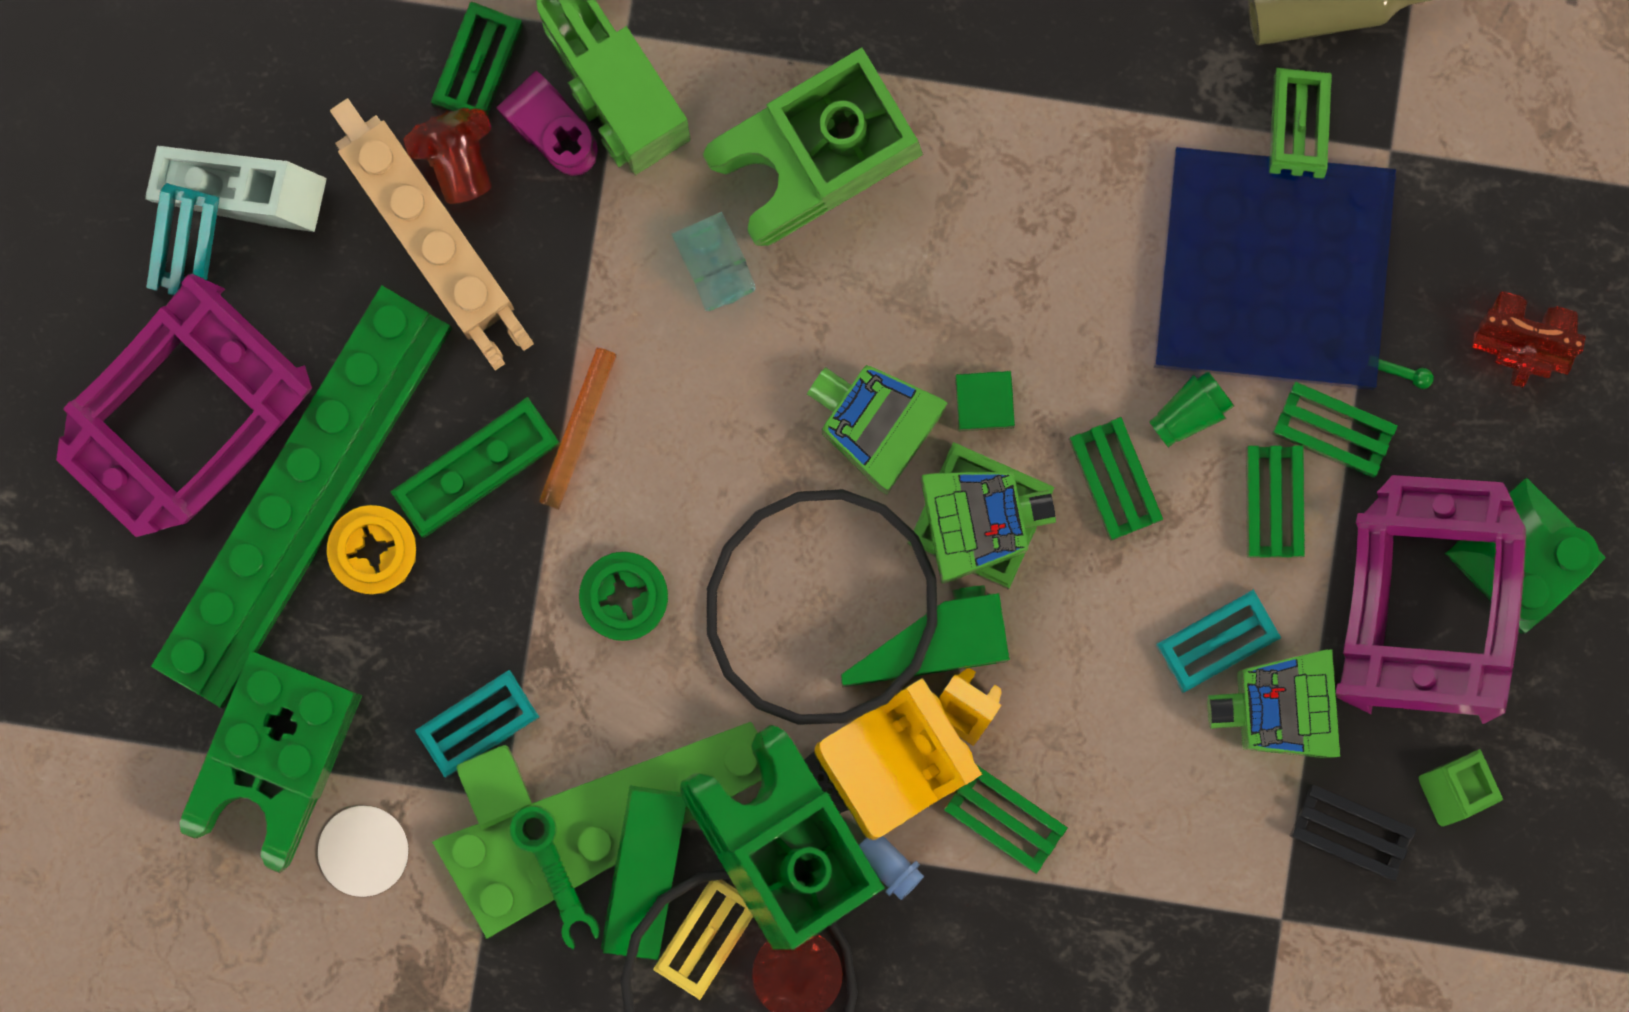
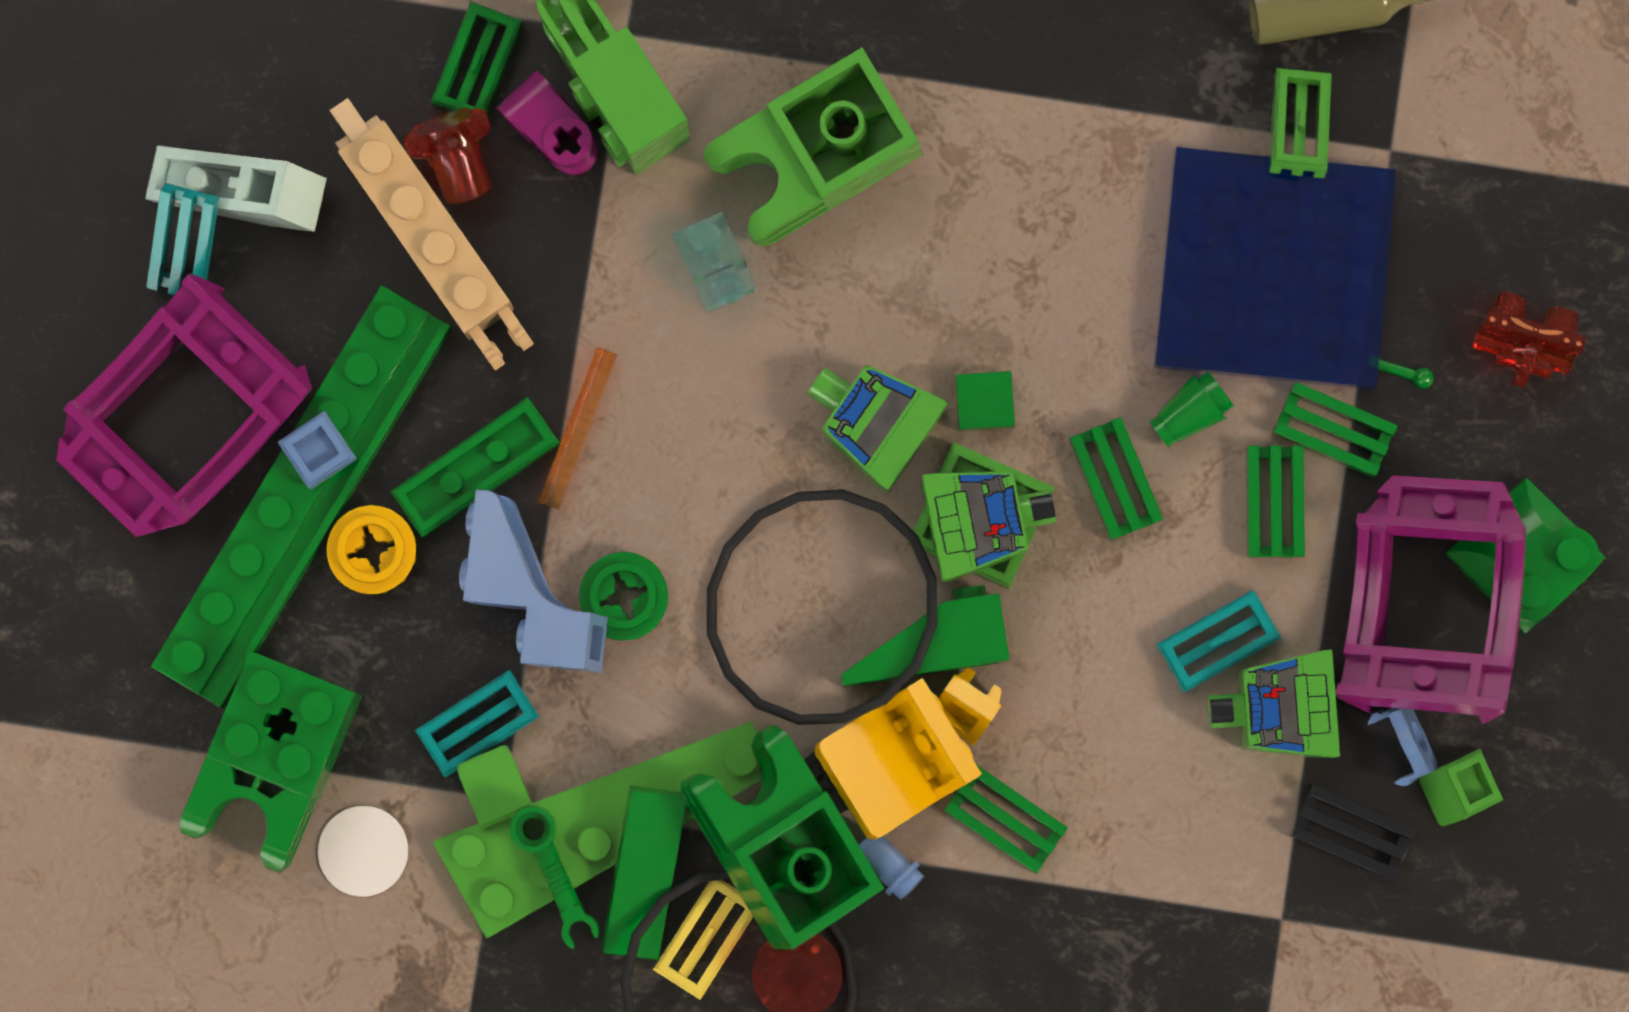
(317, 450): none -> medium blue tile
(507, 574): none -> medium blue arch
(1412, 741): none -> medium blue piece

